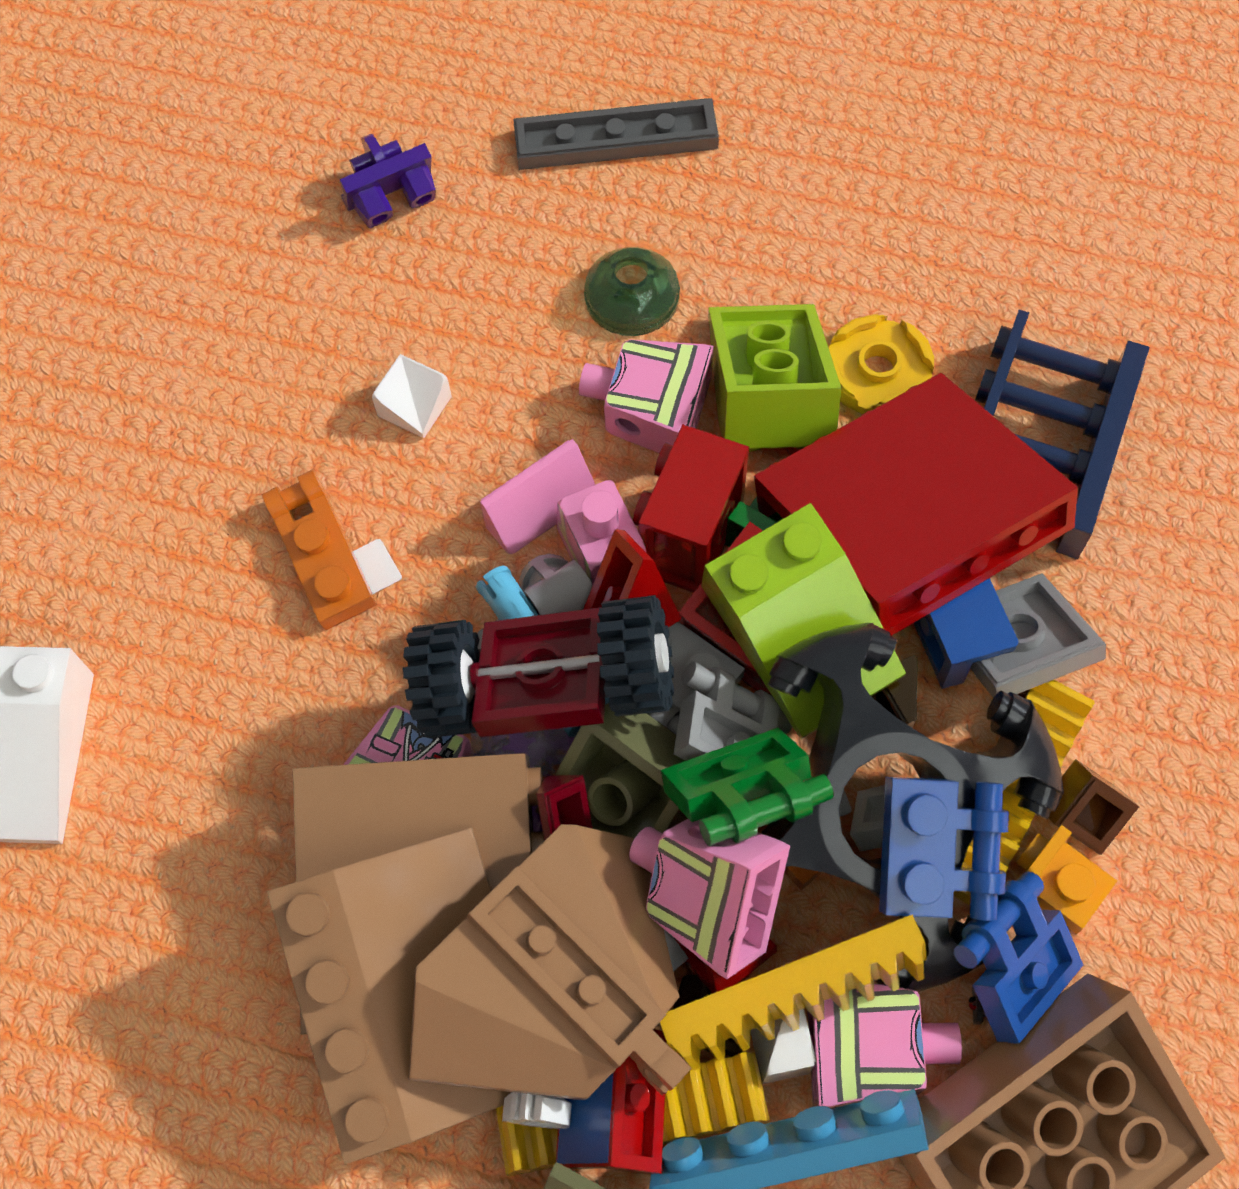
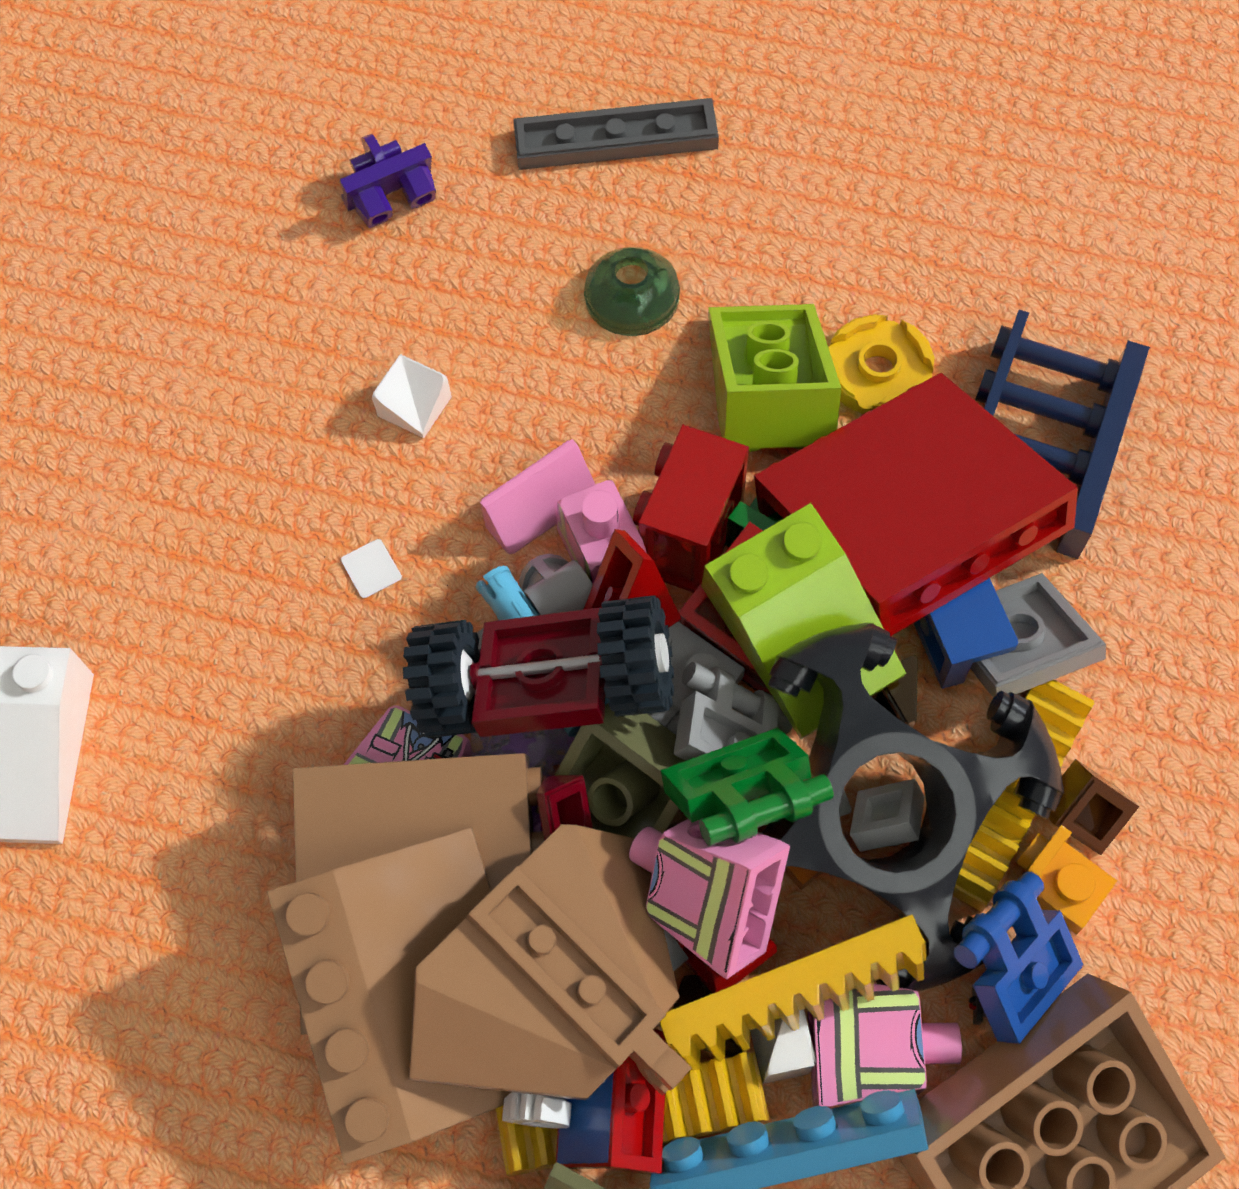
(320, 551): orange plate -> none
(651, 390): bright pink torso -> none
(921, 848): plate -> none

